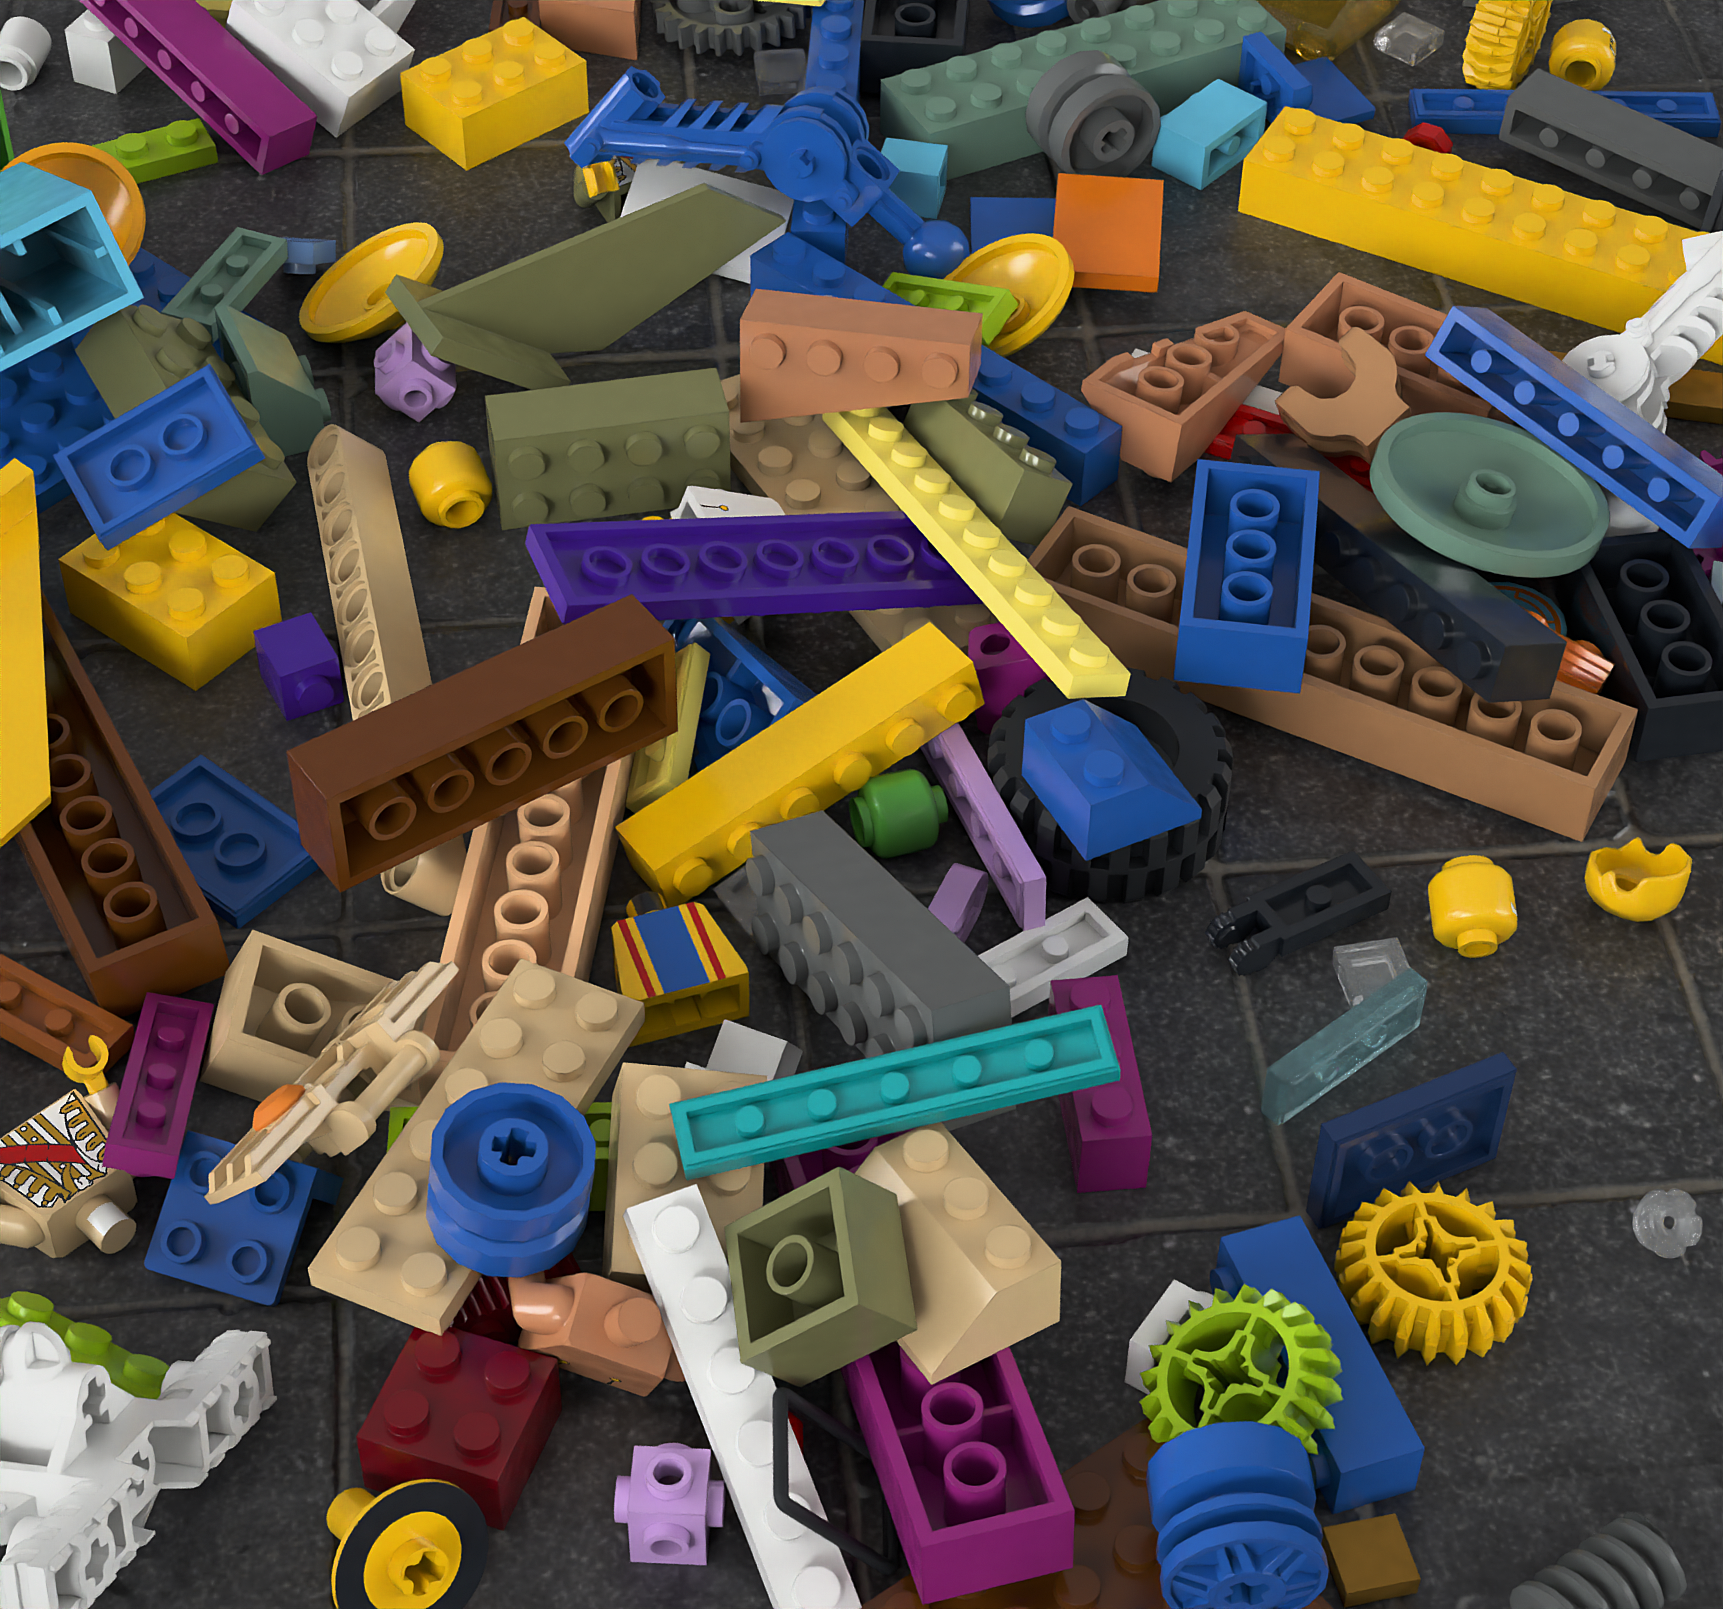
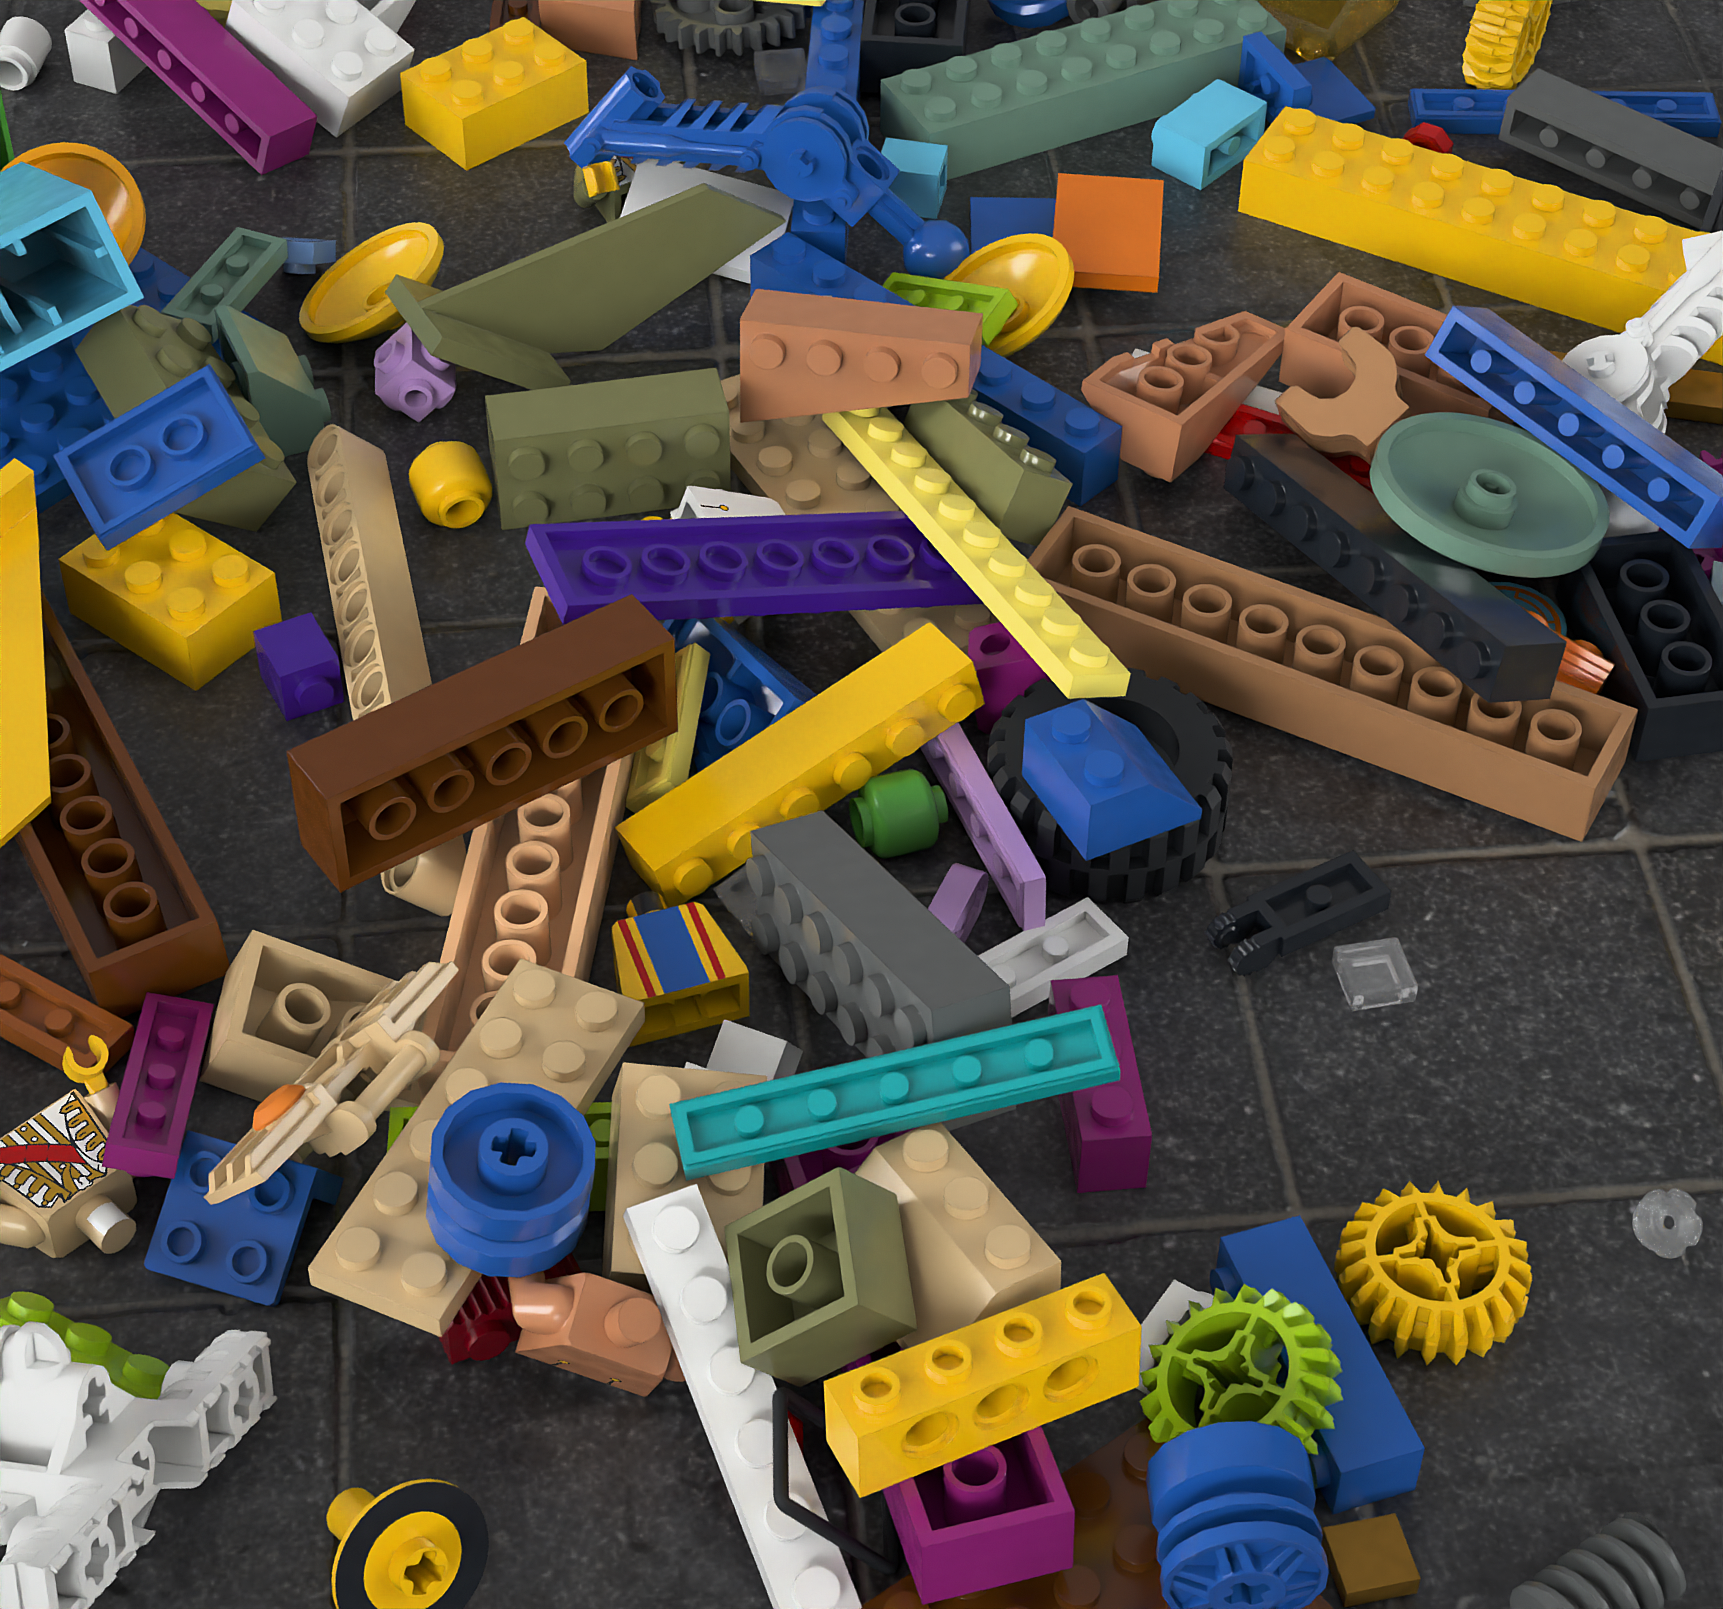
(164, 150): lime plate -> none
(232, 840): blue tile -> none
(462, 1416): dark red brick -> none
(670, 1504): lavender brick -> none
(982, 1384): none -> yellow brick
(1092, 116): dark grey wheel -> none
(1248, 577): blue brick -> none
(1343, 1046): clear light blue tile -> none
(1409, 39): clear tile -> none
(1411, 1138): dark blue tile -> none
(1472, 906): yellow head -> none
(1583, 54): yellow head -> none
(1637, 882): yellow hair -> none

